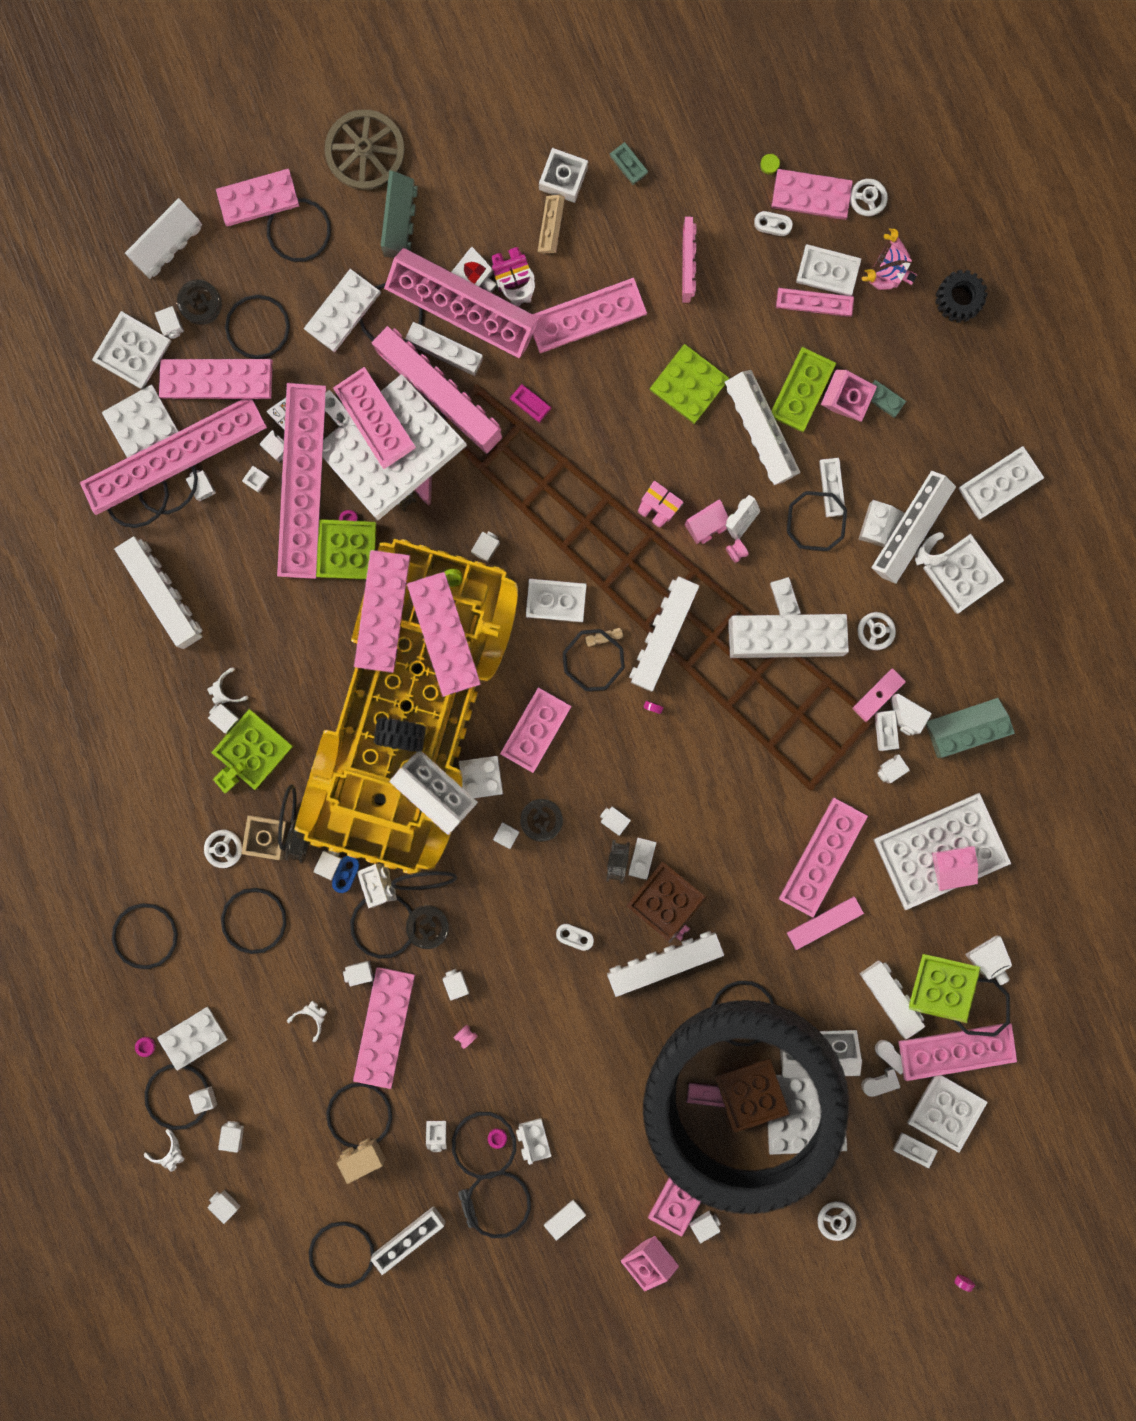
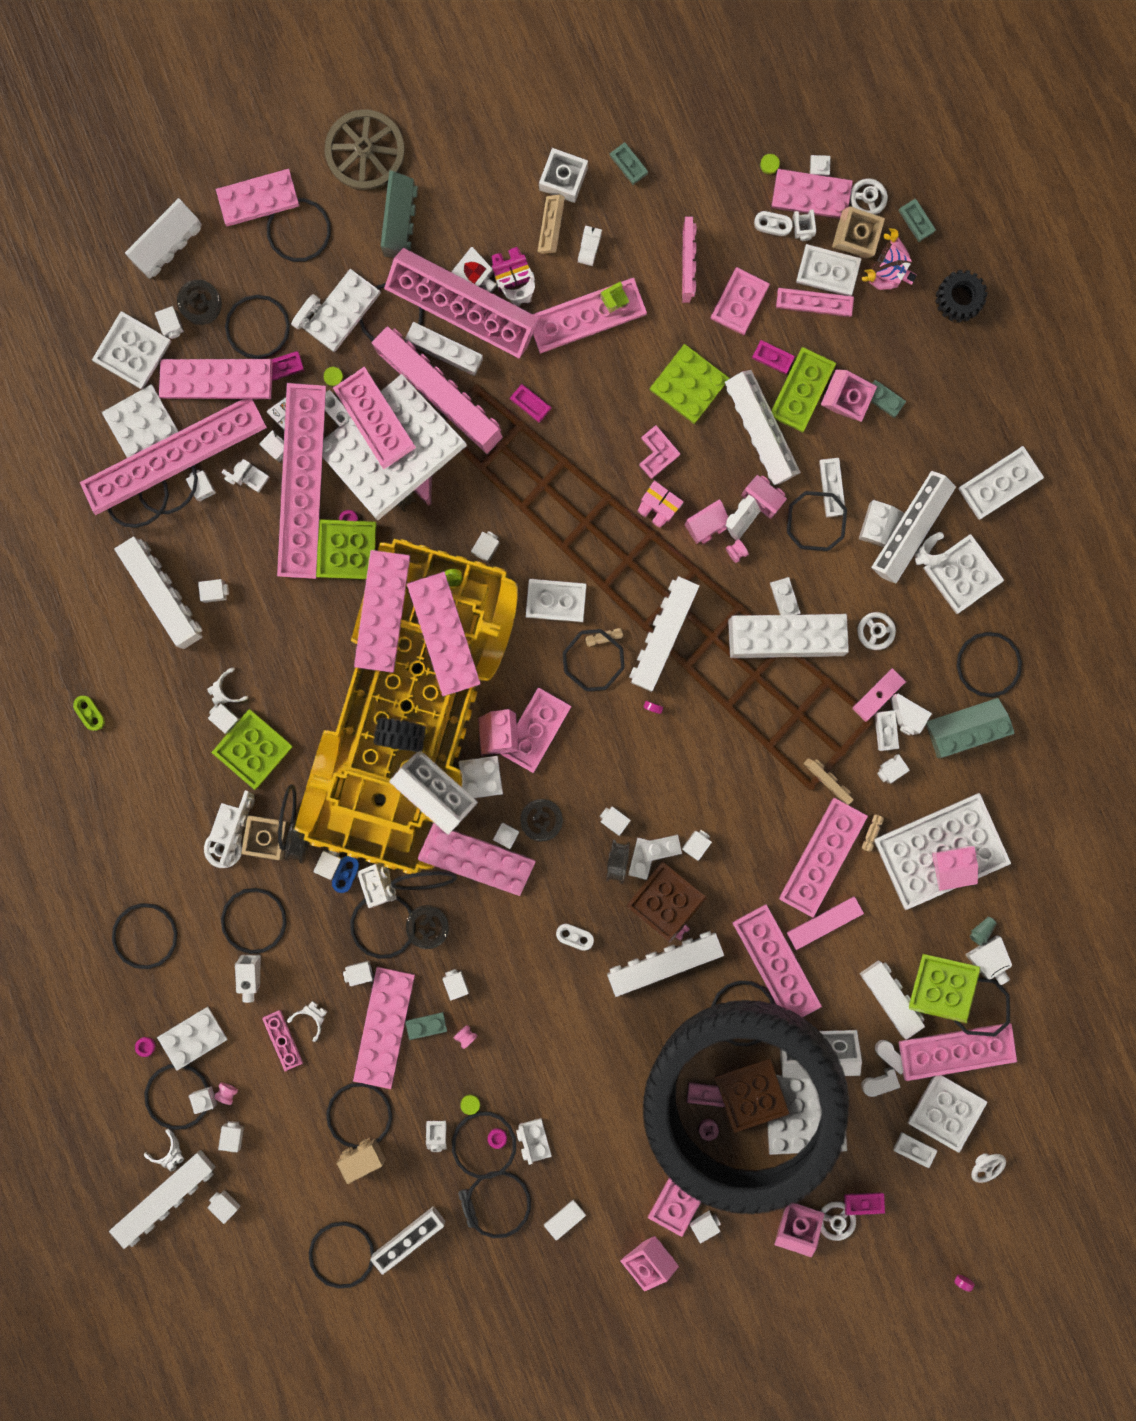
(88, 714): none -> lime plate
(162, 1199): none -> white brick
(213, 590): none -> white brick
(225, 1093): none -> bright pink wheel
(227, 779): lime plate -> none
(229, 826): none -> white bracket
(240, 471): none -> white bracket
(248, 976): none -> white torso
(277, 1029): none -> bright pink tile
(286, 365): none -> dark pink plate
(309, 307): none -> white plate
(333, 376): none -> lime tile
(426, 1025): none -> sand green plate
(470, 1104): none -> lime tile
(476, 860): none -> bright pink plate
(498, 732): none -> bright pink slope
(589, 245): none -> white leg
(614, 297): none -> lime panel
(661, 848): none -> white plate
(663, 452): none -> bright pink plate
(697, 844): none -> white brick
(705, 1127): none -> bright pink wheel
(739, 301): none -> bright pink tile
(766, 496): none -> bright pink slope
(773, 357): none -> dark pink plate
(776, 962): none -> bright pink plate
(799, 1229): none -> bright pink slope
(804, 225): none -> white window
(820, 165): none -> white plate
(828, 780): none -> tan plate
(858, 232): none -> tan brick
(864, 1203): none -> dark pink plate
(872, 833): none -> tan axle
(917, 220): none -> sand green plate
(983, 931): none -> sand green cone
(987, 1163): none -> white piece
(1018, 670): none -> black piece

